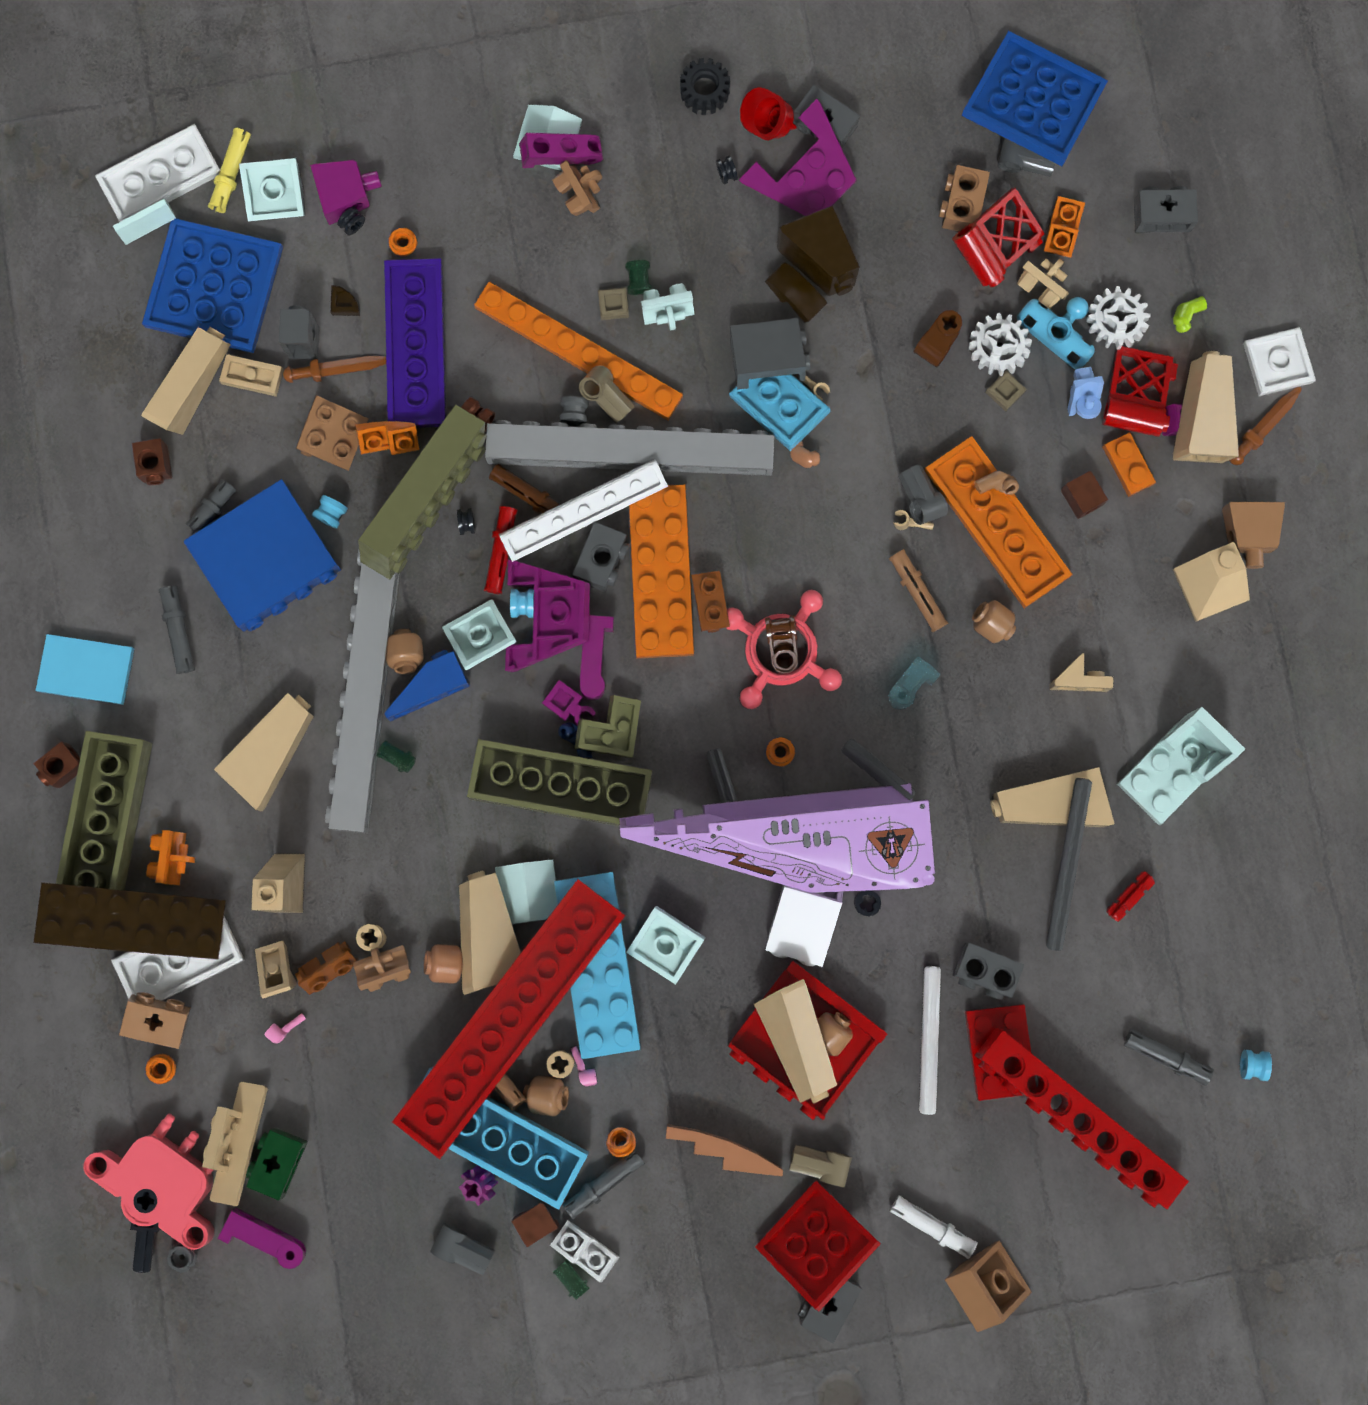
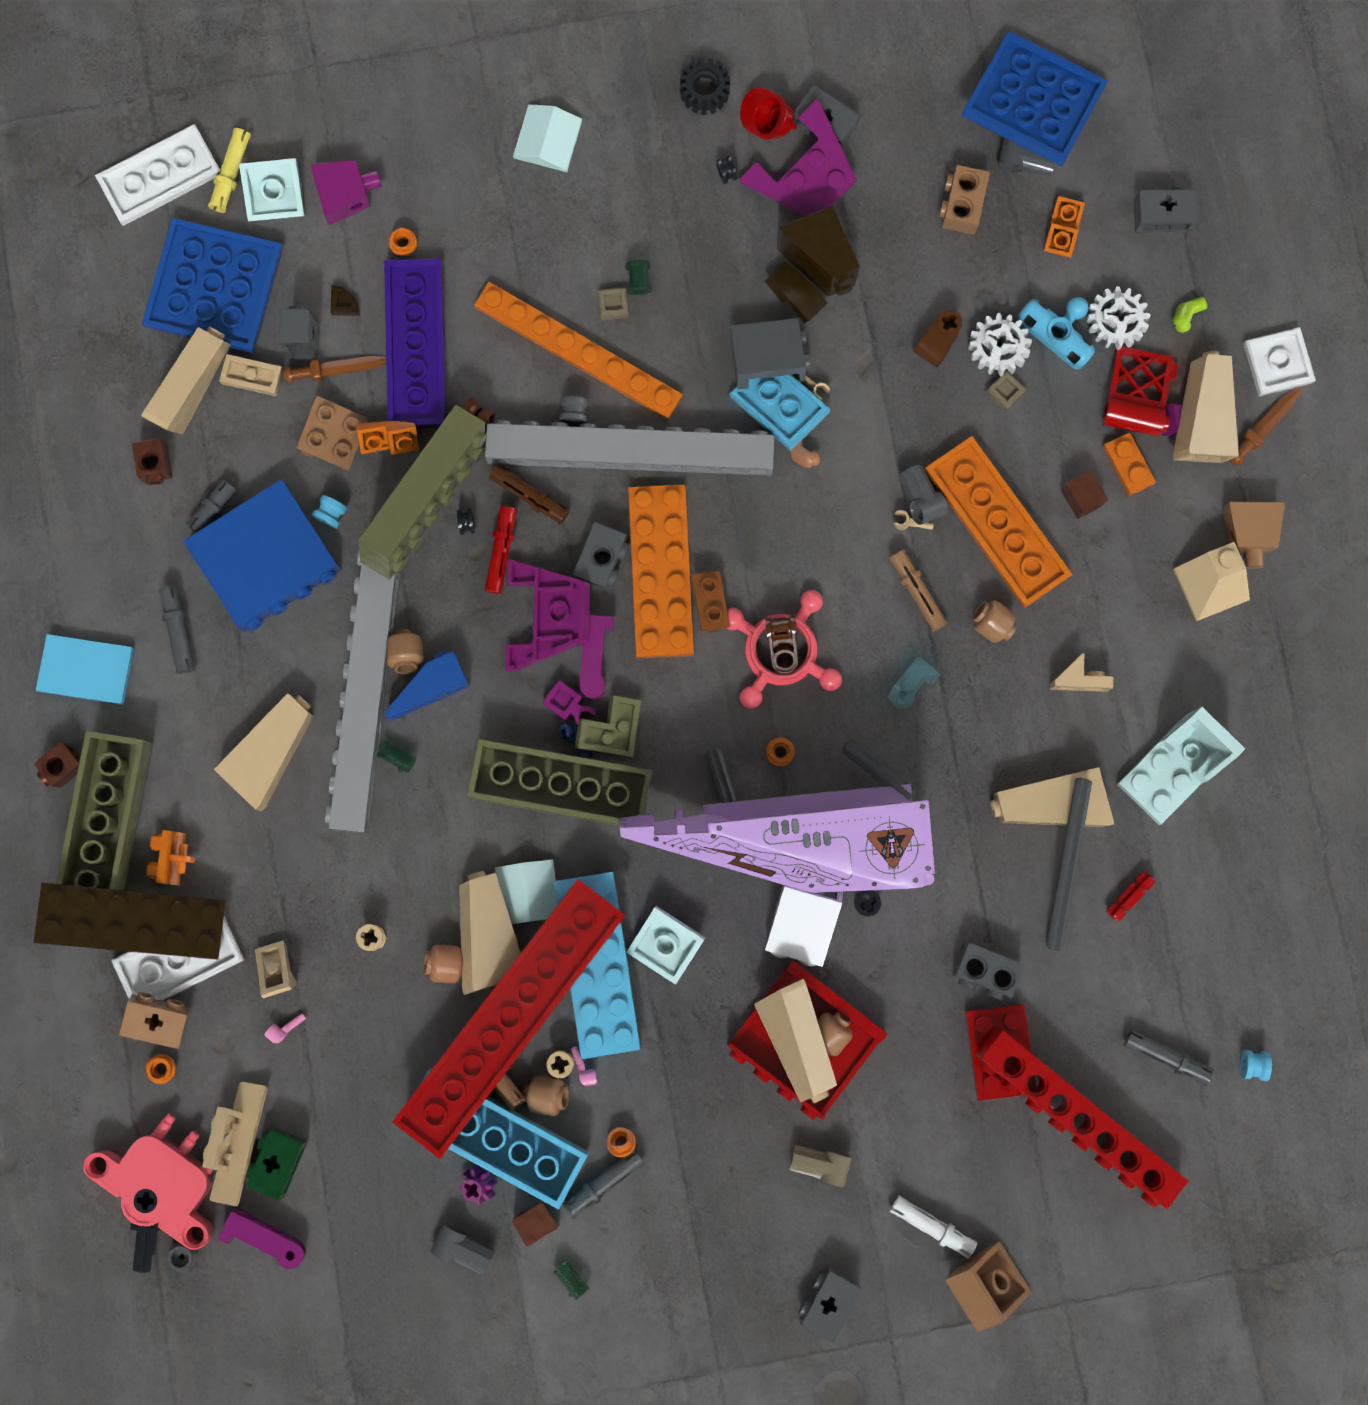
(144, 221): light aqua slope -> none
(280, 885): tan slope -> none
(338, 962): dark orange hinge -> none
(351, 221): black bush -> none
(382, 967): medium nougat hips -> none
(479, 634): light aqua slope -> none
(521, 603): medium azure wheel -> none
(557, 148): magenta leg -> none
(571, 178): medium nougat hips -> none
(583, 510): white tile -> none
(584, 1251): white slope -> none
(605, 393): dark tan piece -> none
(667, 308): light aqua hips -> none
(735, 1156): nougat slope -> none
(817, 1245): red plate -> none
(930, 1038): white axle -> none
(984, 253): red piece -> none
(997, 480): medium nougat arm -> none
(1033, 275): tan hips -> none
(1085, 394): light blue hips -> none

